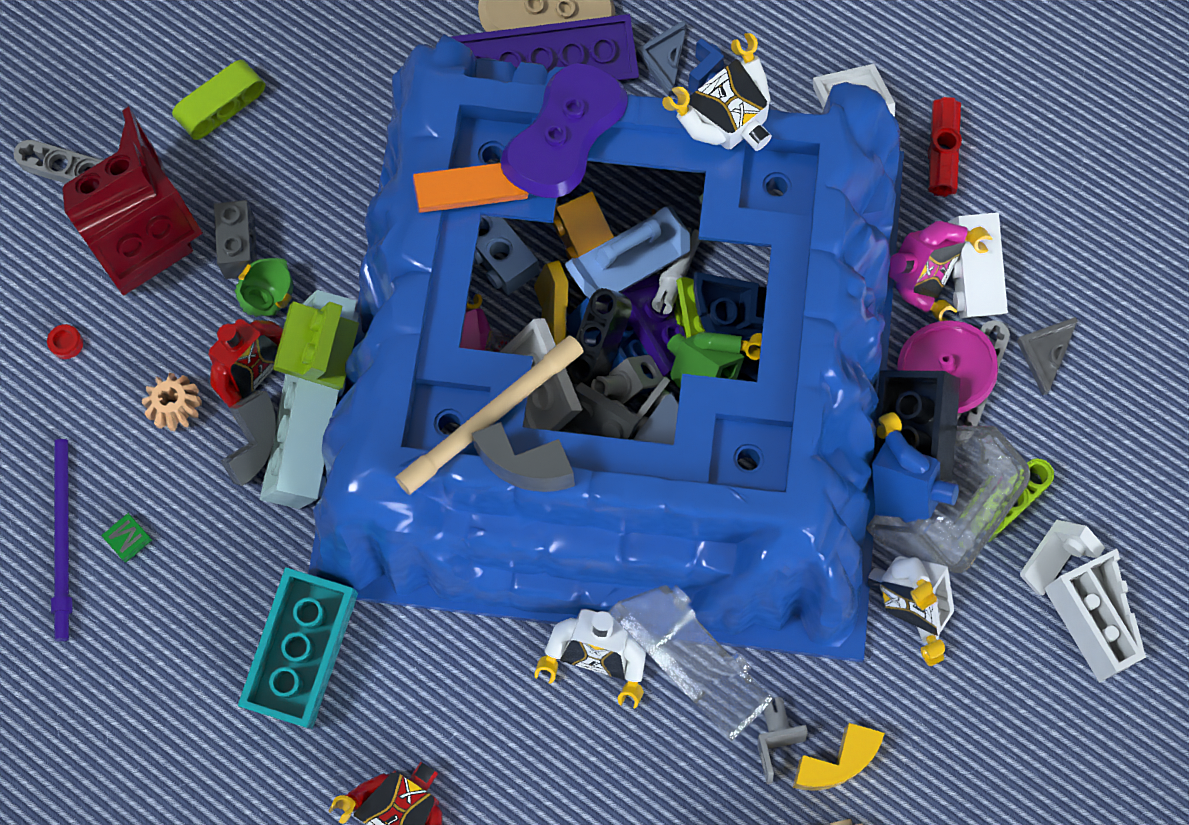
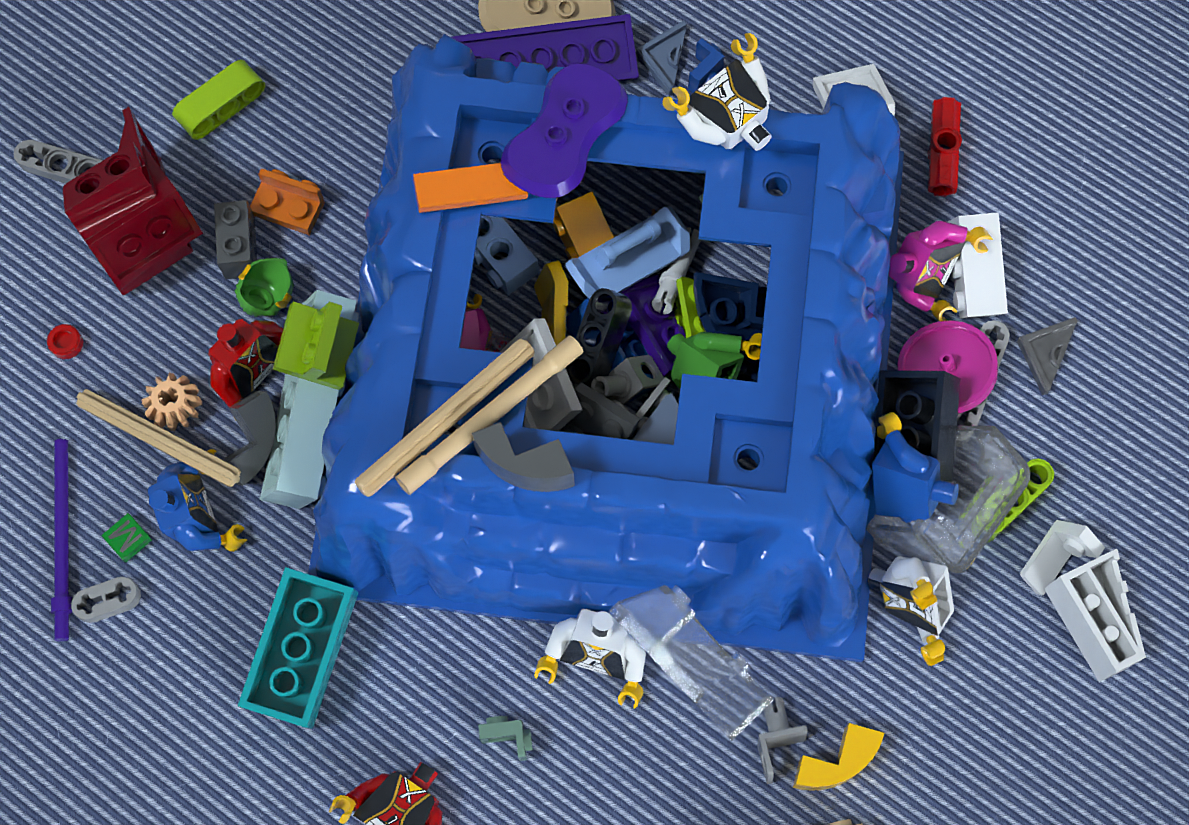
(104, 592): none -> light grey beam
(159, 438): none -> tan axle
(185, 510): none -> blue torso
(287, 201): none -> orange bracket
(444, 418): none -> tan axle
(500, 730): none -> sand green bracket

